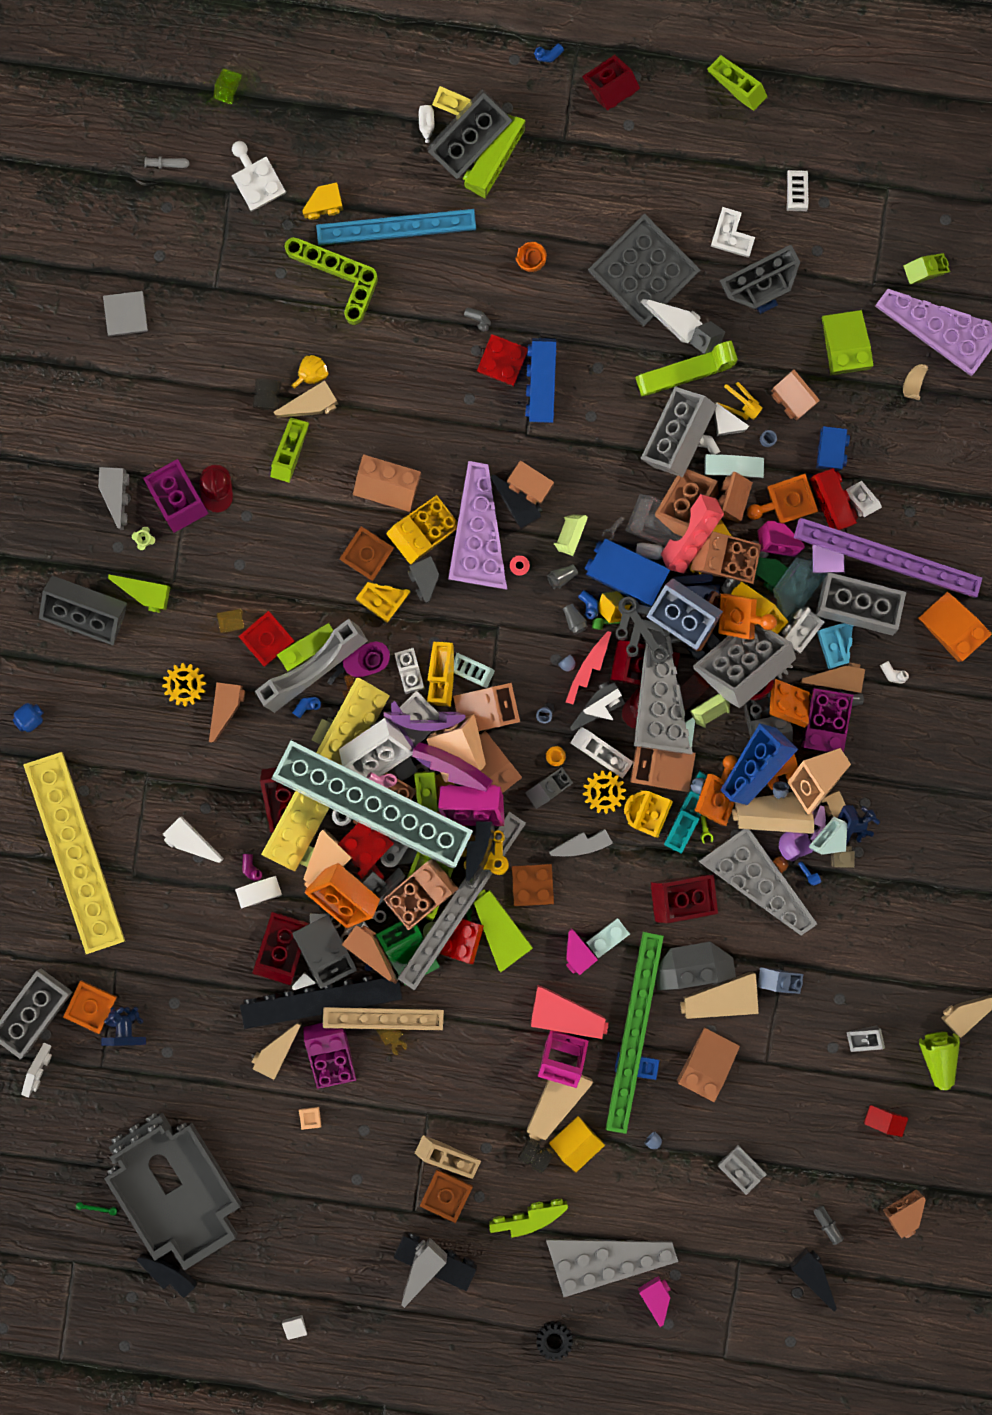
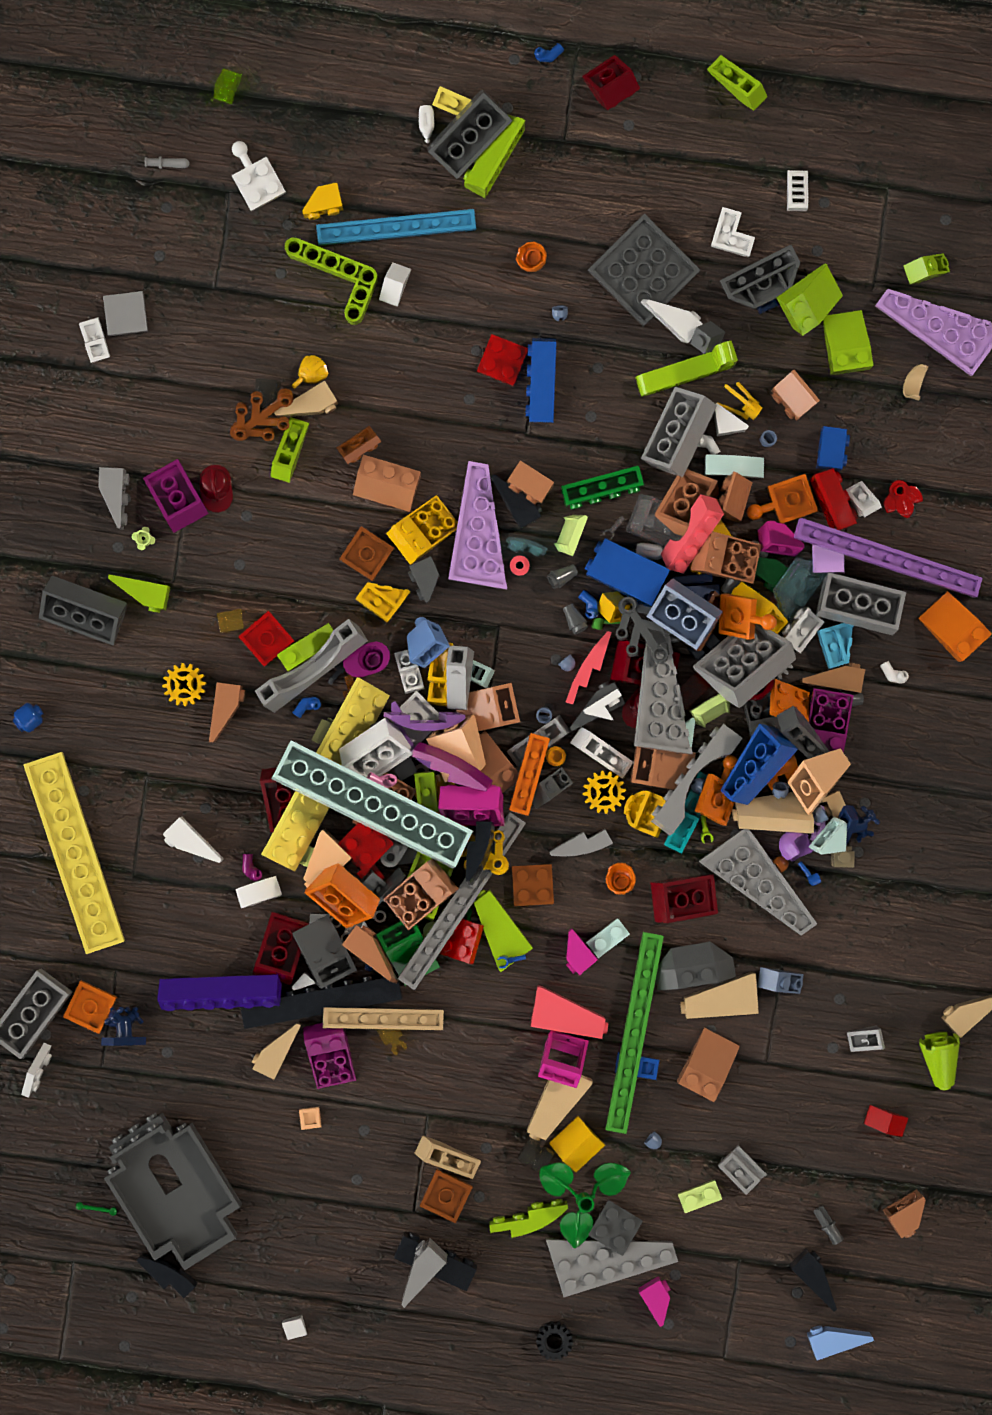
(94, 339): none -> white slope
(219, 992): none -> dark purple brick
(261, 417): none -> dark orange plant
(339, 821): white cone -> none
(359, 444): none -> dark orange plate
(394, 284): none -> white slope
(425, 642): none -> medium blue torso
(458, 676): none -> light grey slope
(480, 317): dark grey arm -> none
(511, 959): none -> blue hand
(519, 544): none -> clear light blue slope
(529, 774): none -> orange plate
(554, 730): none -> light grey slope
(556, 1179): none -> green plant
(559, 312): none -> sand blue hinge
(602, 486): none -> green brick
(615, 1227): none -> dark grey plate
(620, 878): none -> orange hair
(673, 810): none -> light grey arch
(699, 1196): none -> yellowish green plate
(801, 733): none -> dark grey slope
(810, 300): none -> lime slope
(819, 815): none -> sand blue hinge
(831, 1340): none -> light blue slope
(903, 501): none -> red plate

